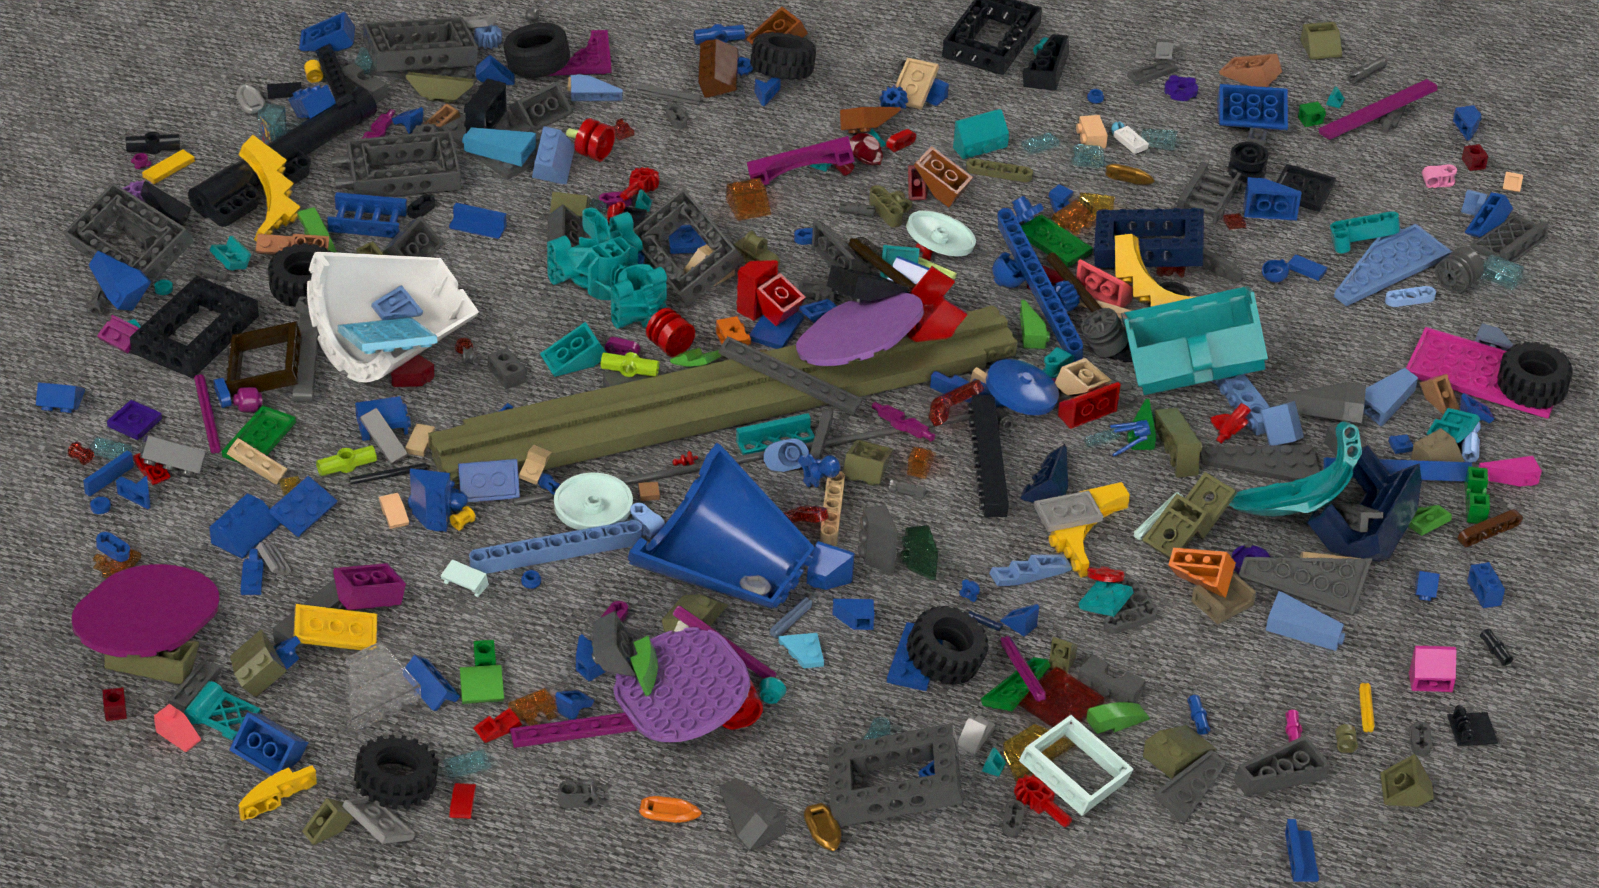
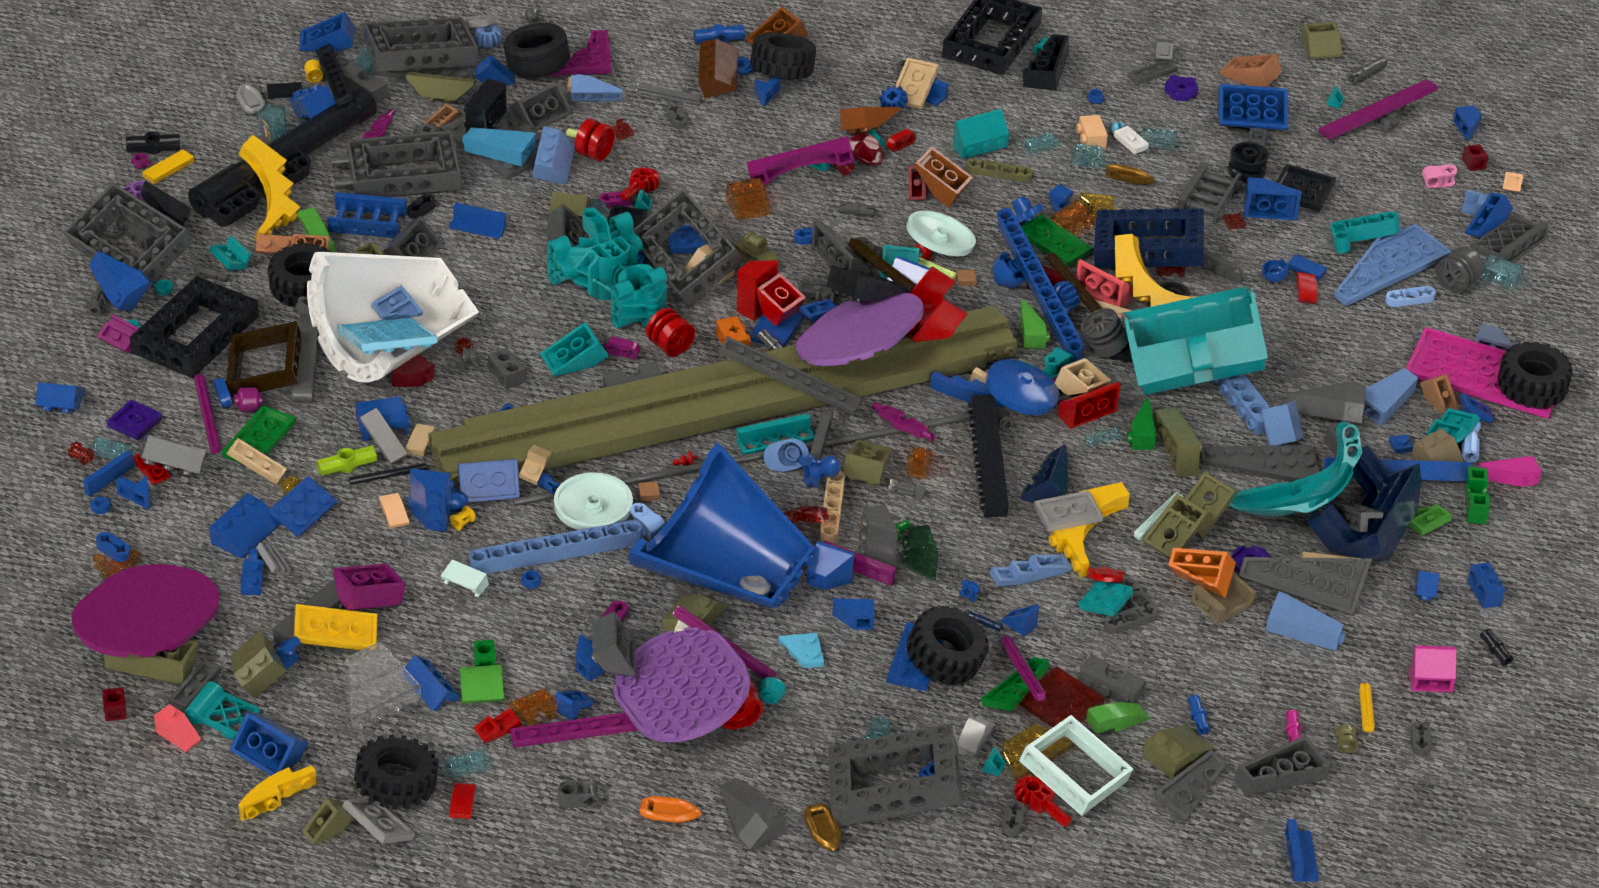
(410, 119): blue slope -> none
(615, 209): red arm -> none
(630, 364): lime piece -> none
(645, 664): bright green slope -> none
(695, 357): bright green slope -> none
(768, 340): none -> dark grey pin
(791, 617): sand blue axle -> none
(871, 568): none -> magenta plate
(889, 205): olive piece -> none
(901, 527): none -> green arm
(941, 405): clear red beam -> none
(966, 277): none -> medium nougat tile
(1062, 654): olive slope -> none
(1140, 428): blue plant -> none
(1230, 423): red plant -> none
(1306, 287): none -> red slope
(1311, 114): green brick -> none
(1406, 784): olive slope -> none
(1471, 727): black hinge -> none
(1489, 528): reddish brown beam -> none

